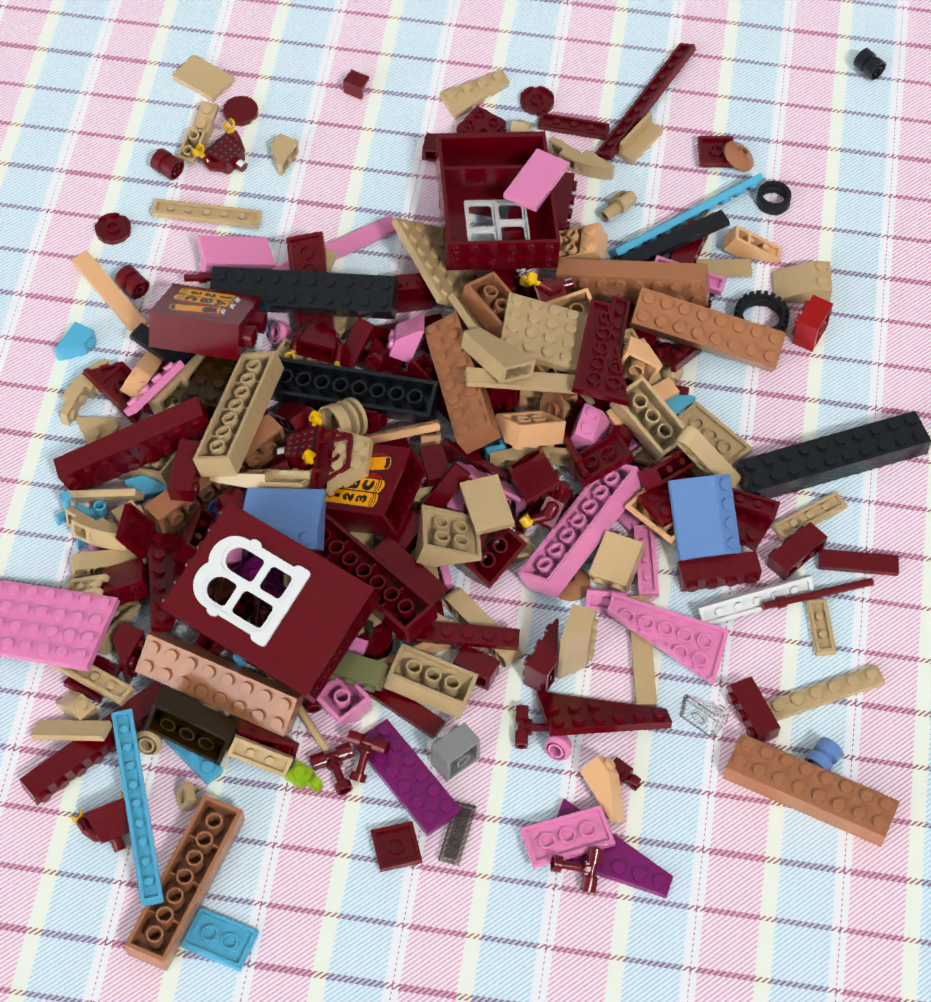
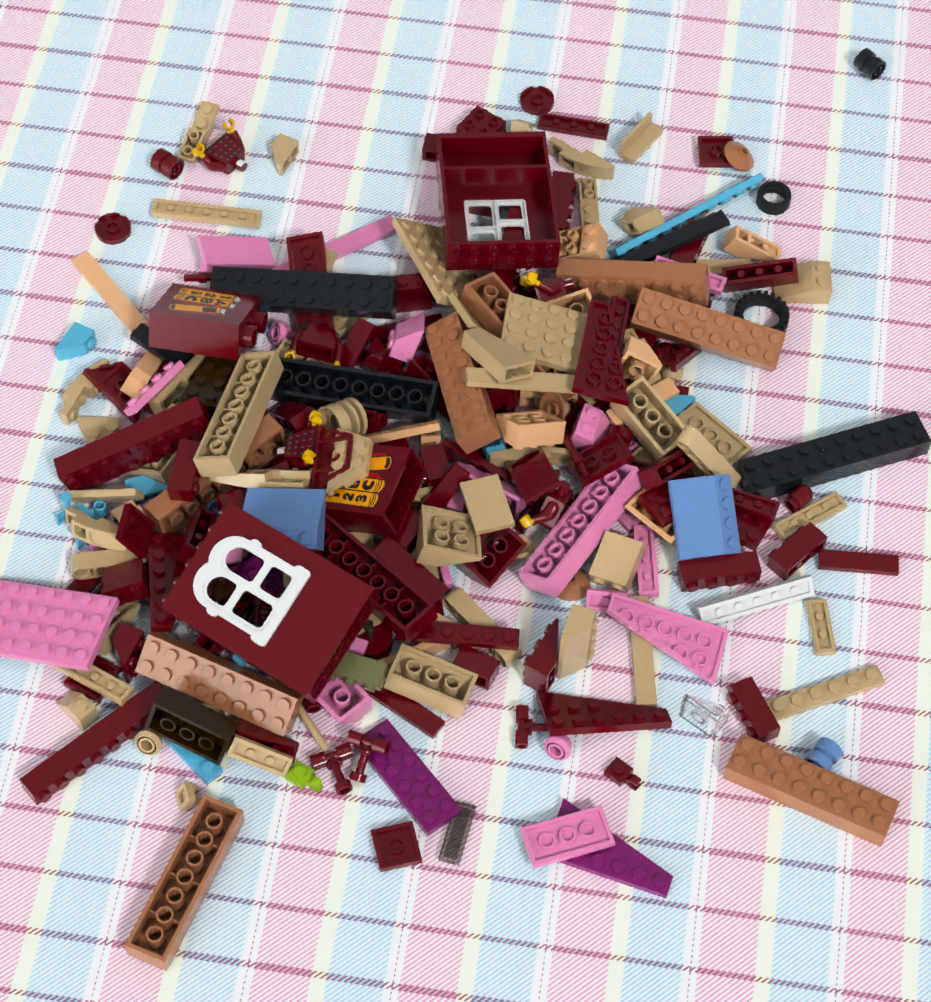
(71, 730): tan tile -> none
(88, 584): tan hinge -> none
(105, 824): dark red torso -> none
(132, 282): dark red wheel -> none
(137, 808): medium azure plate -> none
(203, 77): tan tile -> none
(220, 939): medium azure tile -> none
(241, 110): dark red tile -> none
(354, 84): dark red panel -> none
(455, 751): light grey brick -> none
(466, 95): tan wing -> none
(536, 180): bright pink tile -> none
(586, 867): dark red bar -> none
(588, 201): none -> tan slope
(606, 787): light nougat slope -> none
(618, 205): tan piece -> none
(641, 219): none -> tan slope
(646, 100): dark red plate -> none
(760, 275): none -> dark red brick
(782, 601): dark red bar -> none
(798, 498): none -> dark red brick
(811, 323): red brick -> none

